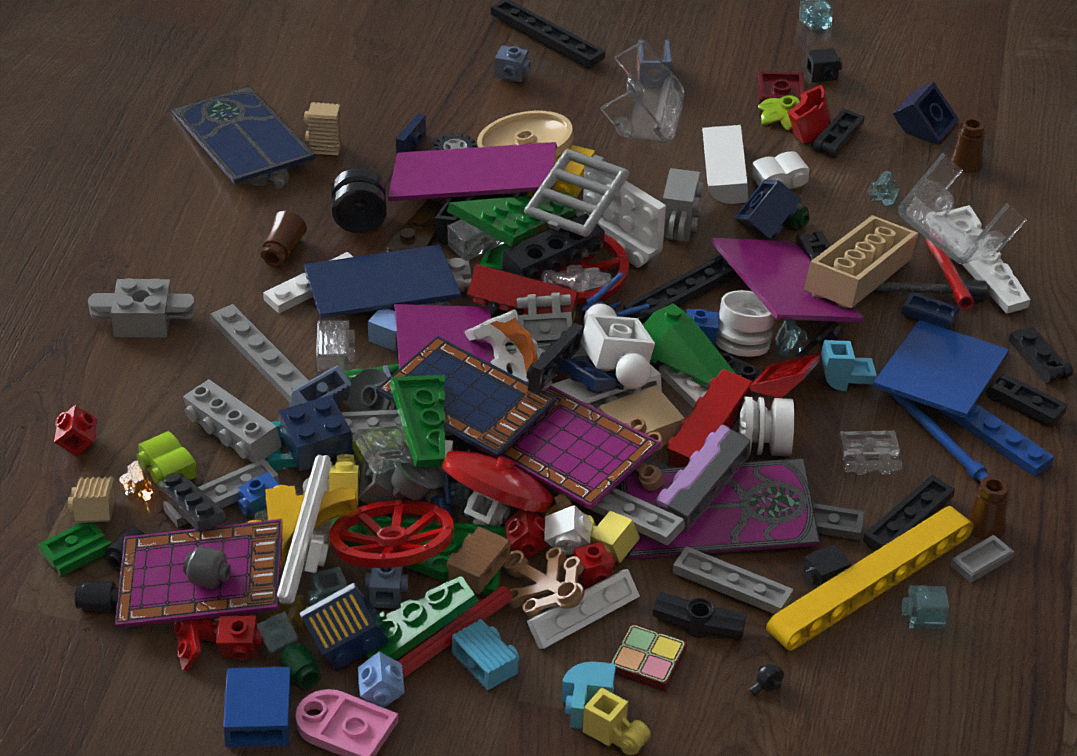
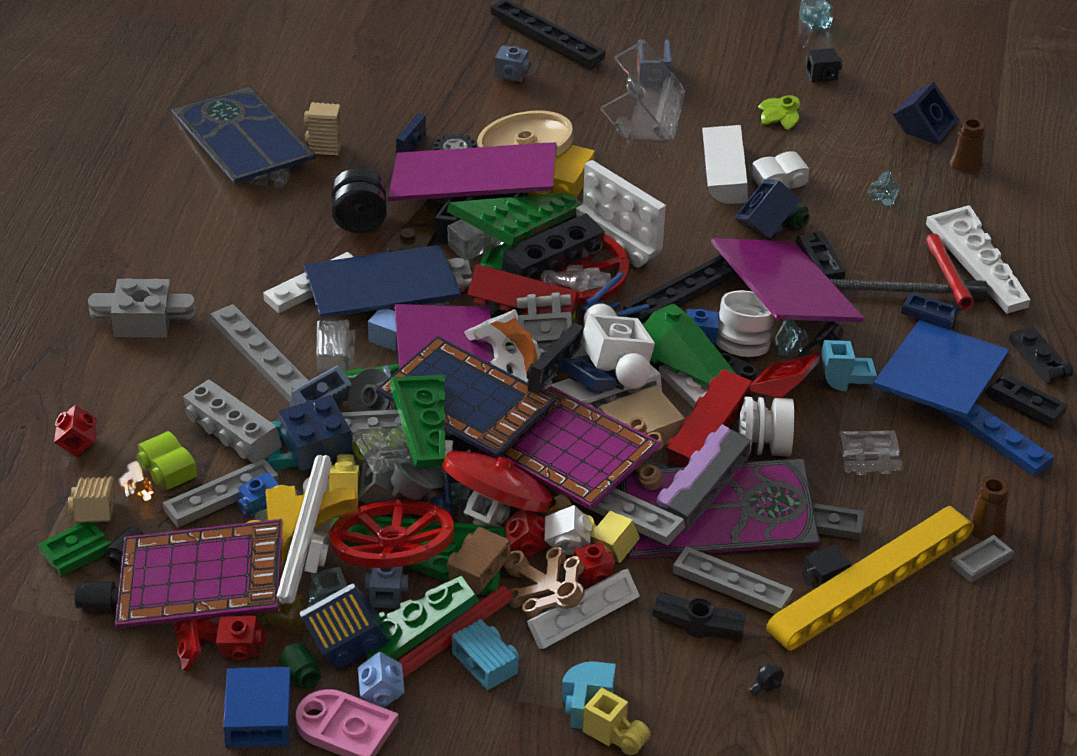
(190, 502): black plate -> none
(207, 567): dark grey head -> none
(277, 632): clear light blue tile -> none
(283, 237): reddish brown plant -> none
(596, 212): light grey bar -> none
(648, 656): tile -> none
(682, 204): light grey brick -> none
(779, 84): dark red tile -> none
(810, 115): red brick -> none
(838, 132): black plate -> none
(860, 261): tan brick -> none
(910, 512): black plate -> none
(926, 607): clear light blue brick -> none
(927, 212): clear windscreen -> none
(974, 468): blue bar -> none

